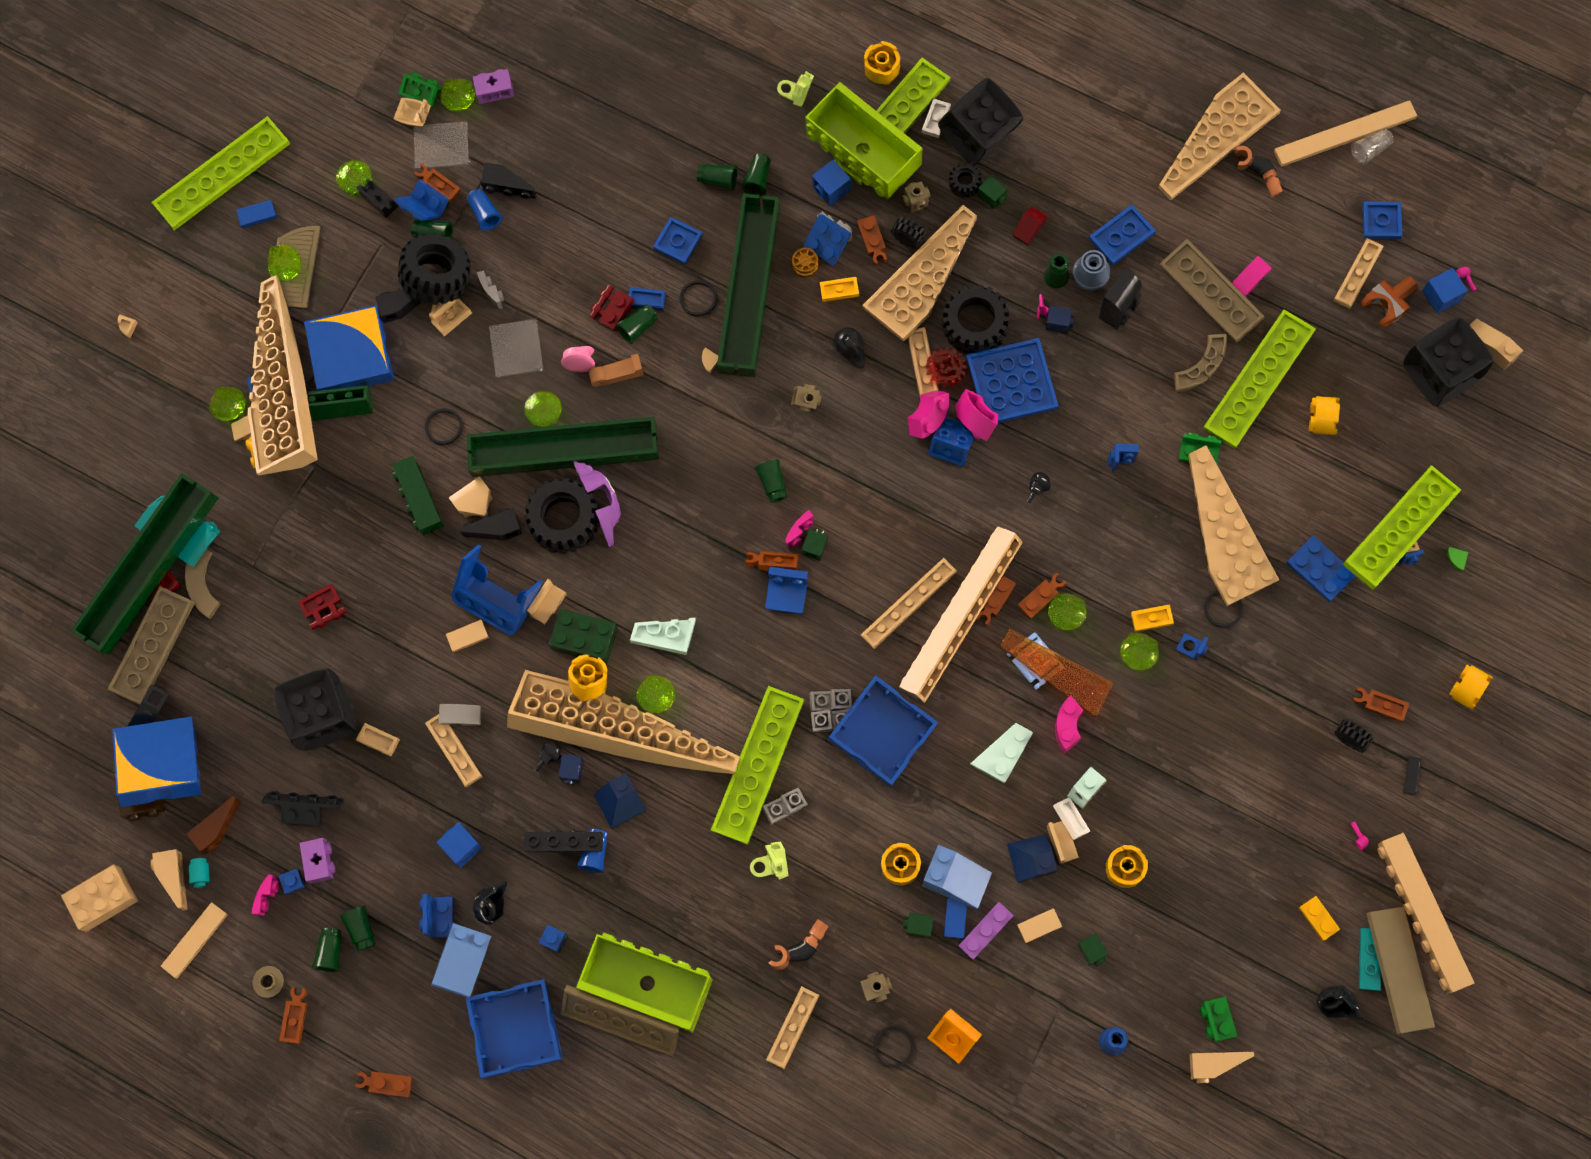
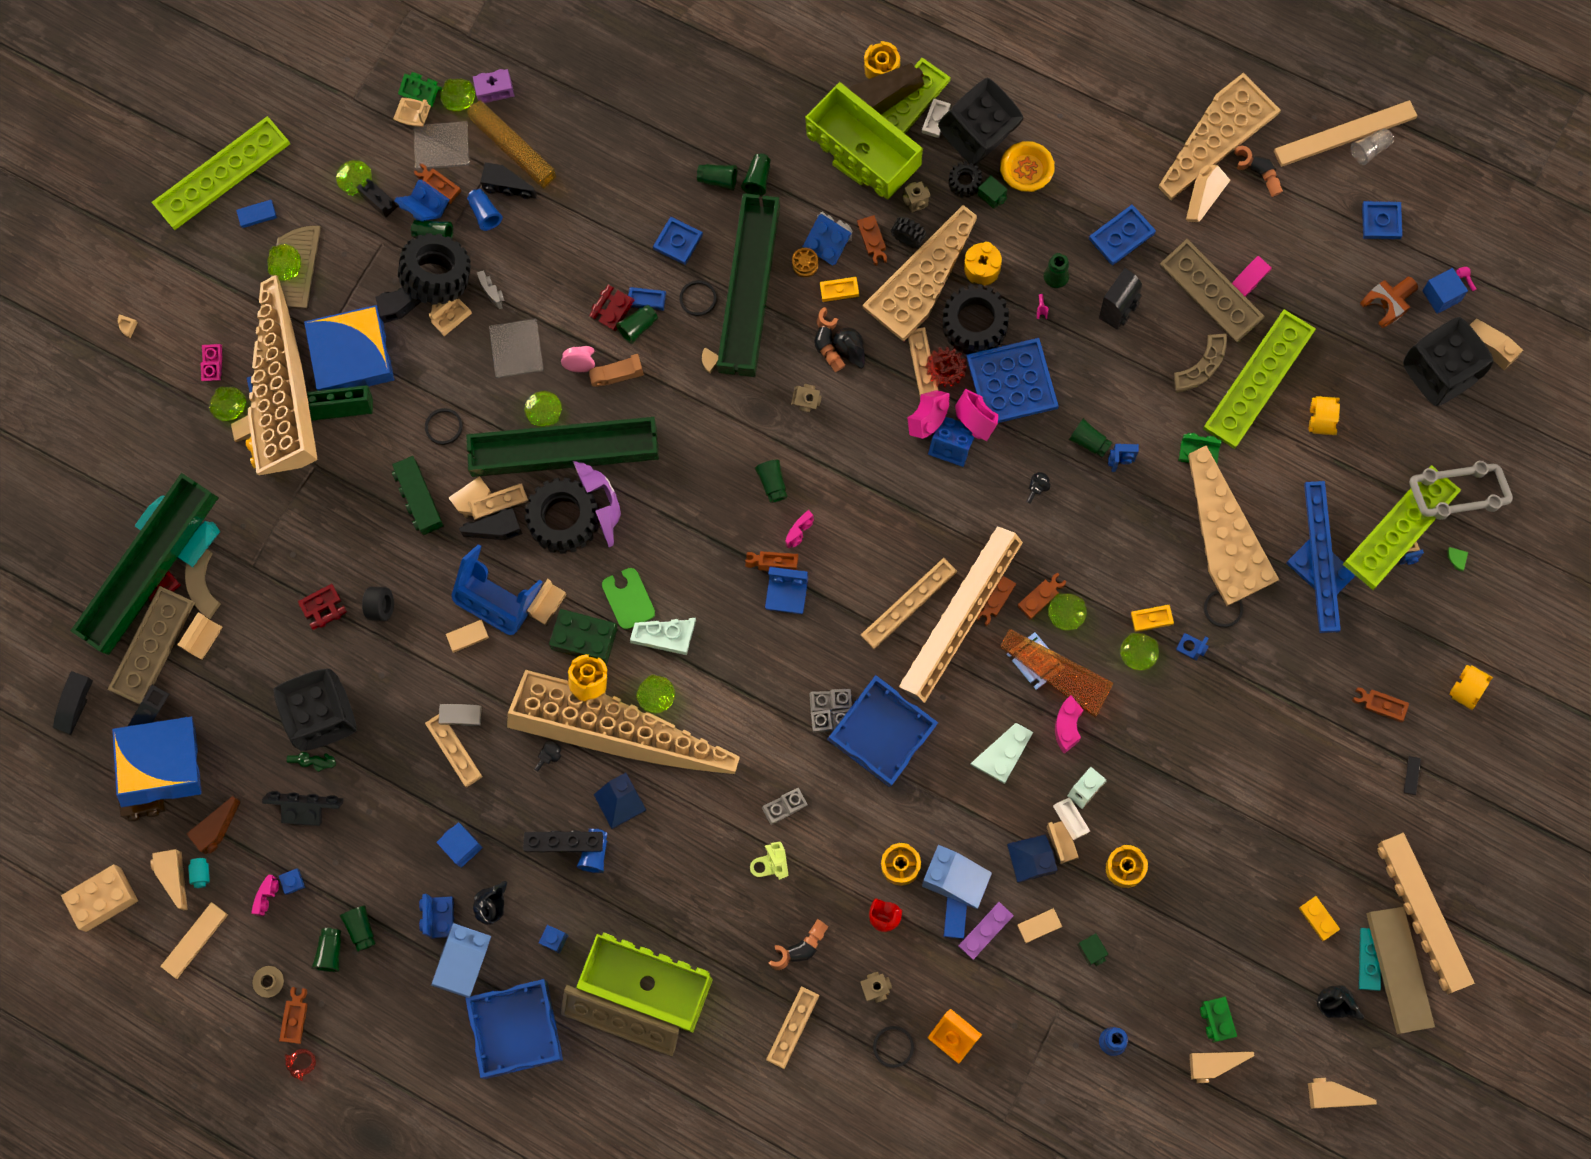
(72, 702): none -> black slope
(199, 636): none -> tan panel
(212, 362): none -> dark pink slope
(299, 1073): none -> clear red piece
(310, 851): medium lavender brick -> none
(319, 763): none -> dark green animal
(378, 603): none -> black tyre
(378, 740): tan tile -> none
(386, 1083): dark orange plate -> none
(497, 501): none -> tan tile
(511, 143): none -> clear yellow brick
(570, 769): dark blue brick -> none
(630, 603): none -> bright green piece
(757, 765): lime plate -> none
(798, 90): yellowish green piece -> none
(815, 544): dark green brick -> none
(824, 343): none -> nougat piece
(831, 182): blue head -> none
(884, 915): none -> red hair
(889, 88): none -> dark brown slope
(918, 925): dark green brick -> none
(977, 256): none -> yellow brick
(1027, 166): none -> yellow piece
(1030, 225): dark red slope -> none
(1059, 319): dark blue brick -> none
(1090, 277): sand blue piece -> none
(1090, 438): none -> dark green plant
(1205, 191): none -> tan slope
(1322, 557): none -> blue plate
(1330, 1094): none -> tan slope
(1353, 735): black tyre -> none
(1358, 273): tan tile -> none
(1363, 841): dark pink hand -> none
(1478, 470): none -> light grey bar

